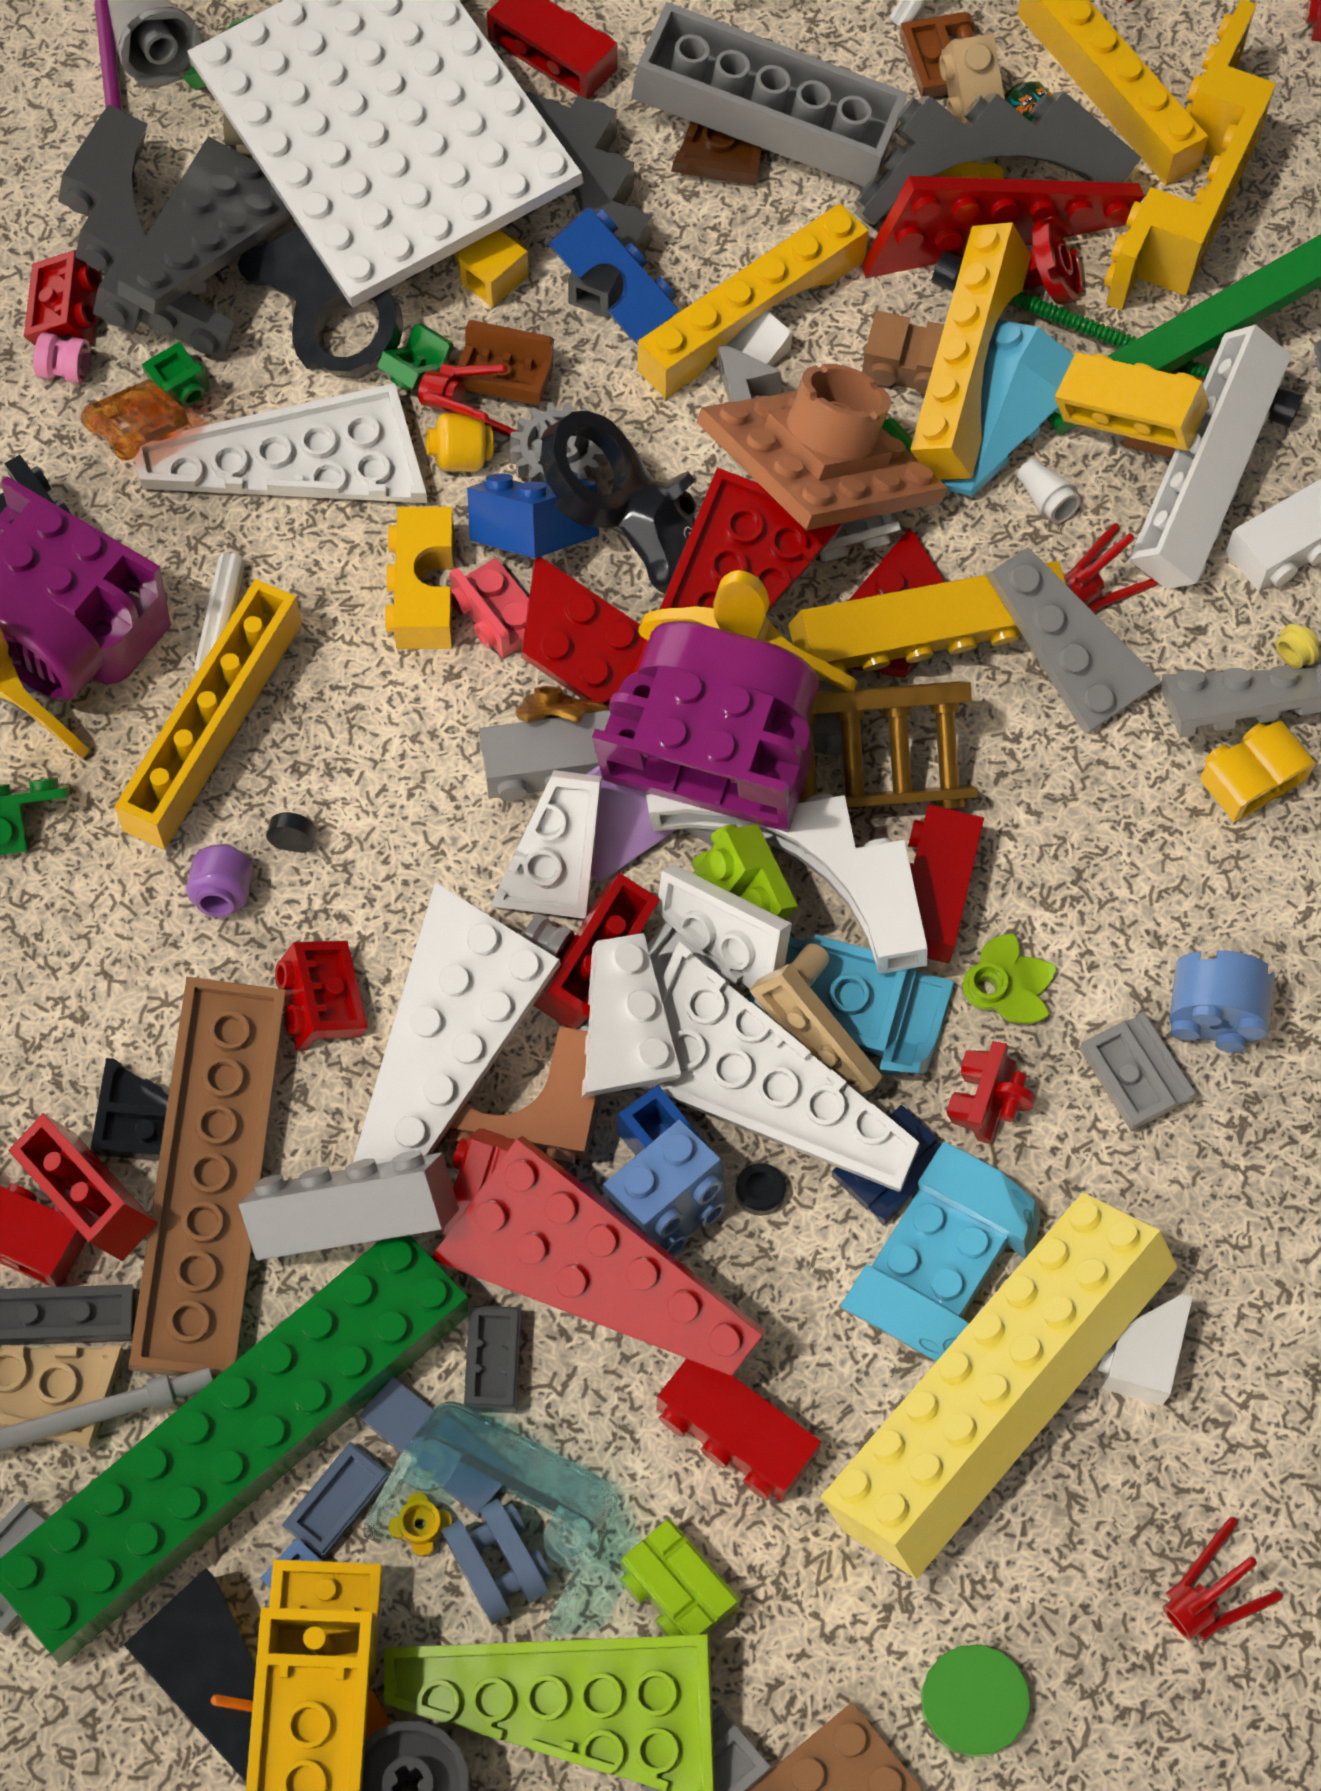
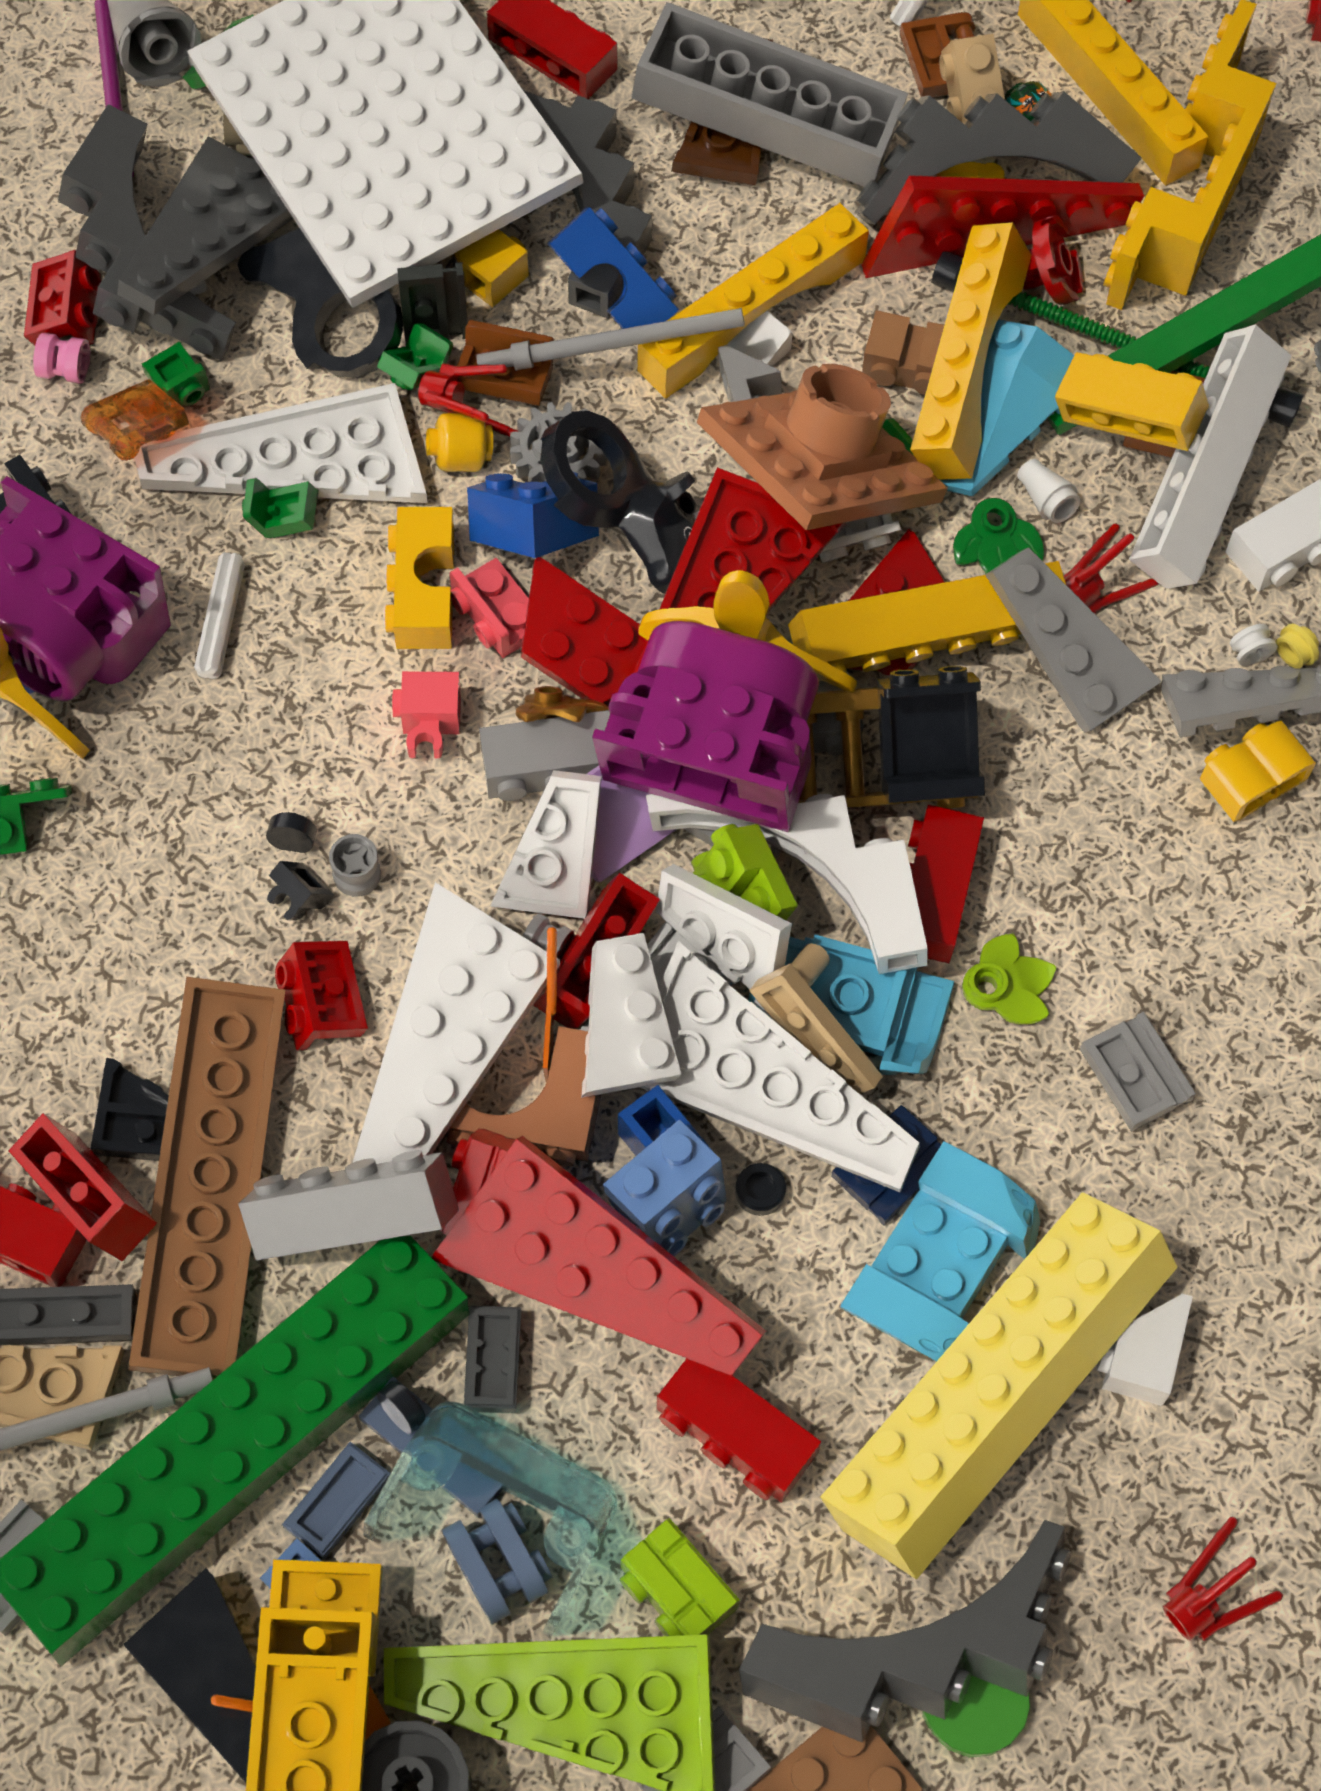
(208, 714): yellow brick -> none
(219, 880): medium lavender head -> none
(281, 509): none -> green bracket
(301, 886): none -> black tile
(349, 856): none -> light grey wheel
(401, 1406): none -> black tile
(419, 1509): yellow plate -> none
(428, 707): none -> coral brick
(433, 298): none -> pearl dark grey plate
(524, 355): none -> light grey bar
(551, 1007): none -> orange piece
(928, 1667): none -> dark grey arch
(929, 735): none -> black panel
(994, 544): none -> green plate
(998, 1095): red hips -> none
(1222, 999): medium blue brick -> none
(1253, 644): none -> white bush

